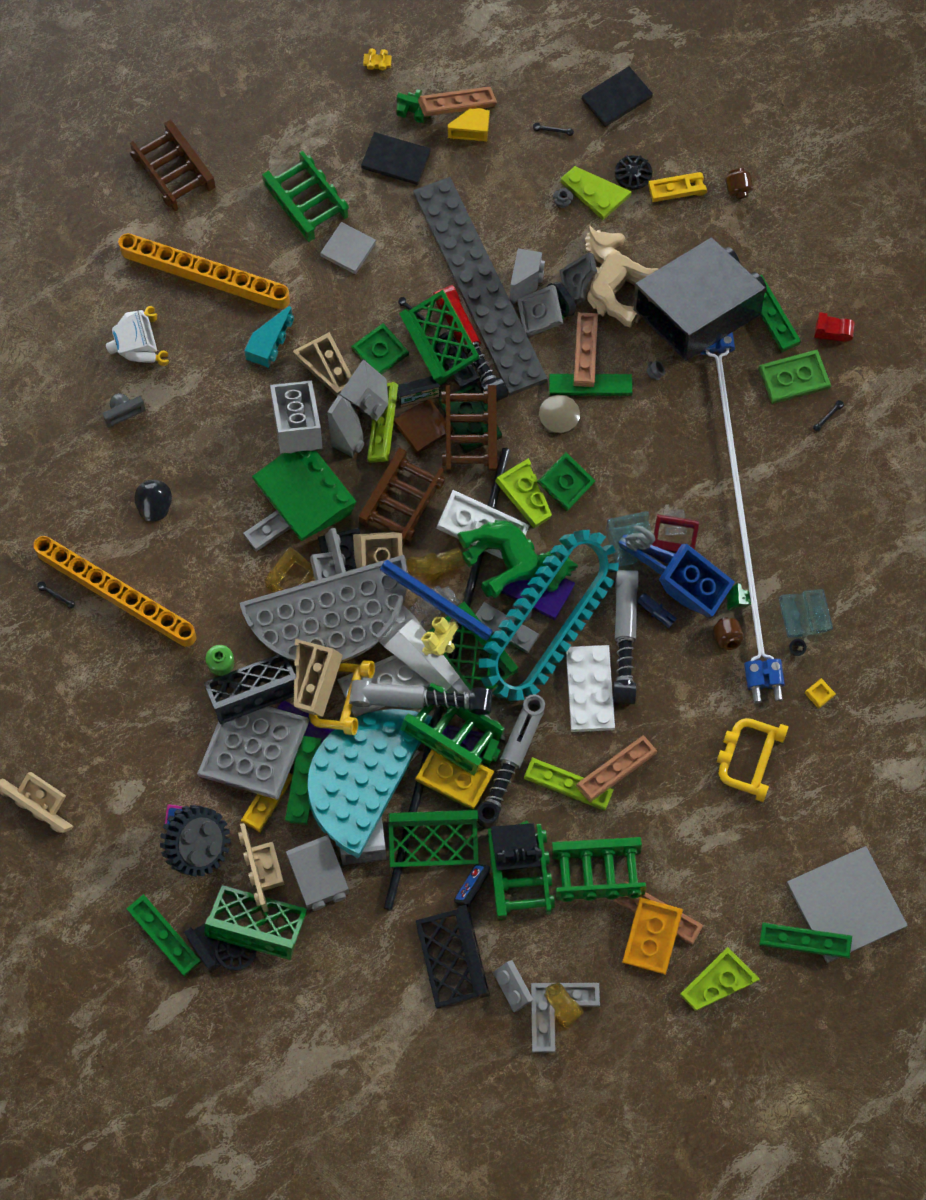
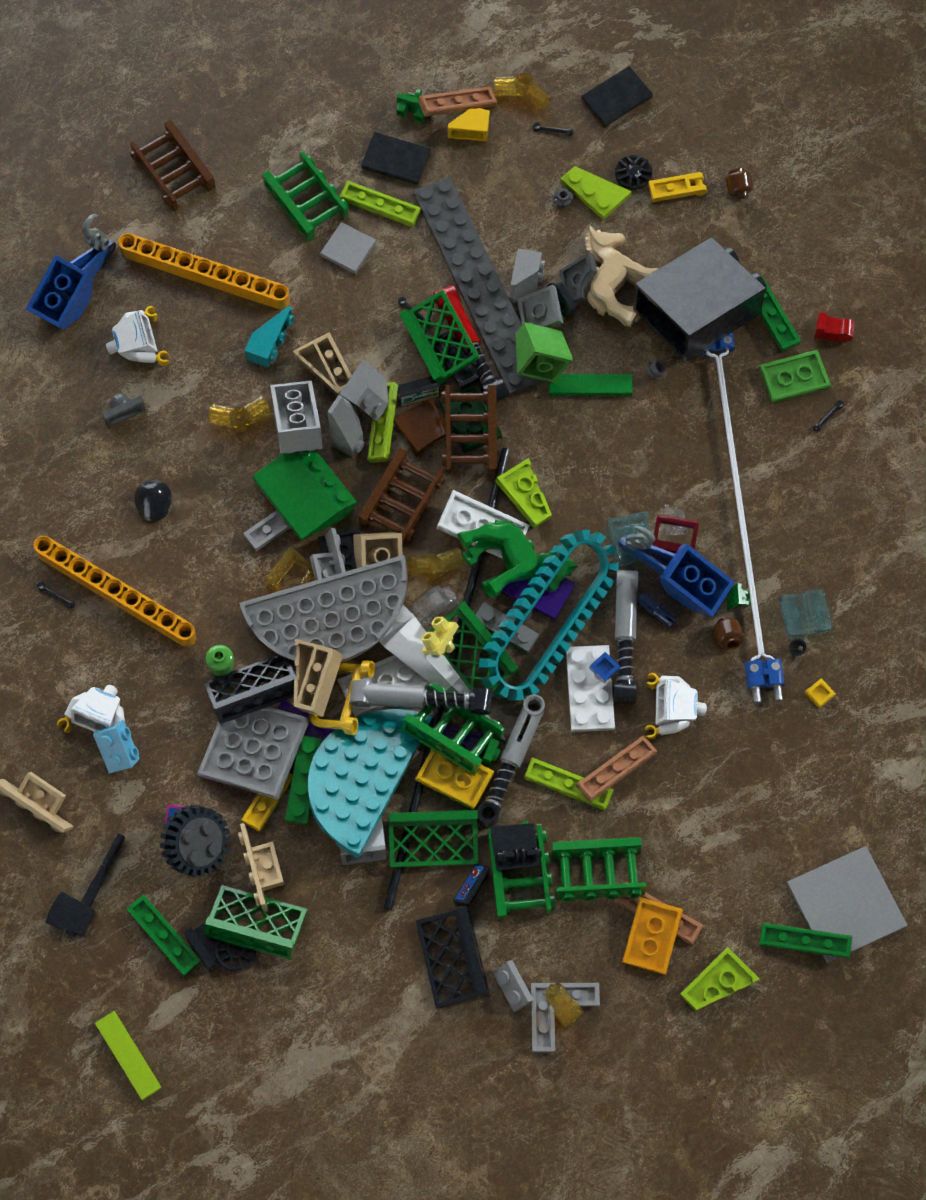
(68, 285): none -> blue slope
(76, 916): none -> black piece
(93, 710): none -> white torso
(117, 747): none -> medium azure bracket
(128, 1055): none -> lime tile
(251, 412): none -> clear yellow piece
(318, 873): light grey slope -> none
(376, 61): yellow piece -> none
(380, 204): none -> lime tile
(380, 349): green tile -> none
(436, 600): blue axle -> none
(531, 92): none -> clear yellow piece
(541, 352): none -> bright green slope
(559, 414): dark tan dish -> none
(566, 481): green tile -> none
(585, 349): nougat tile -> none
(604, 667): none -> blue plate
(674, 705): none -> white torso
(731, 739): yellow bar -> none

